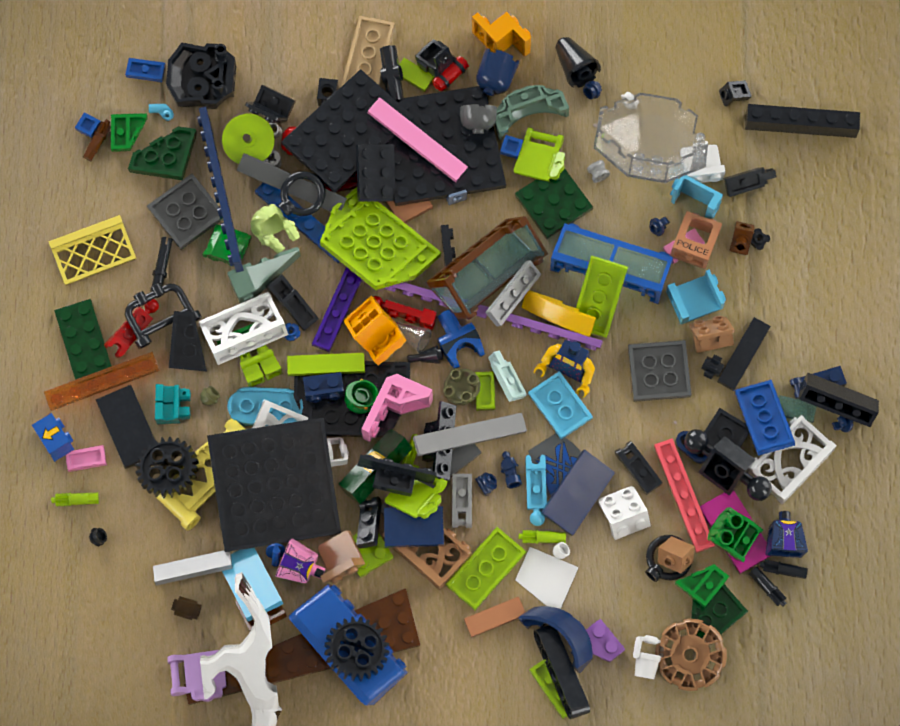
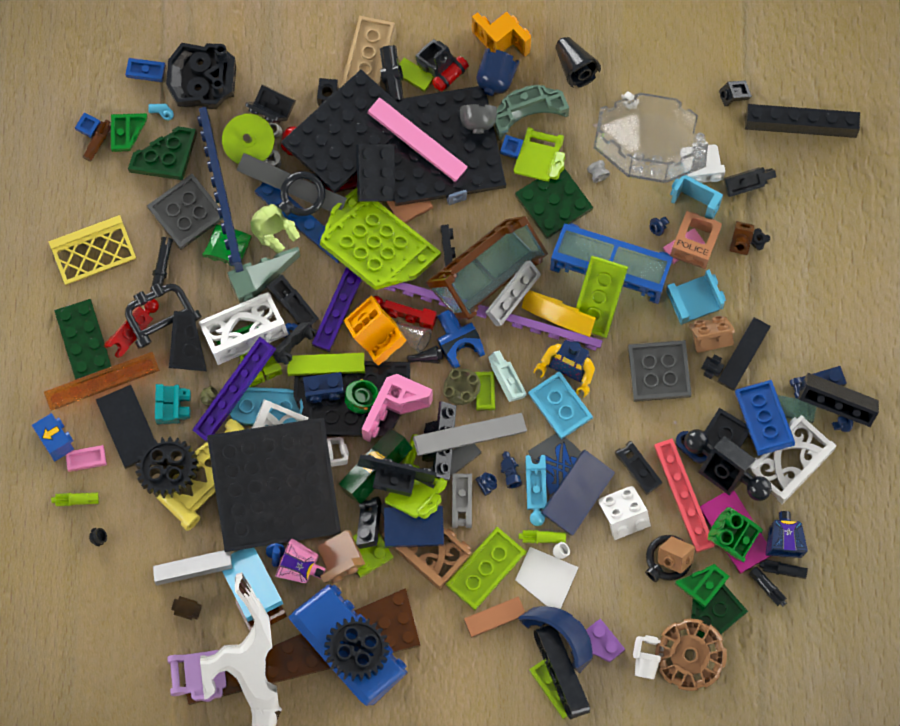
(234, 388): none -> dark purple plate
(294, 338): none -> black piece
(592, 89): dark blue plate -> none

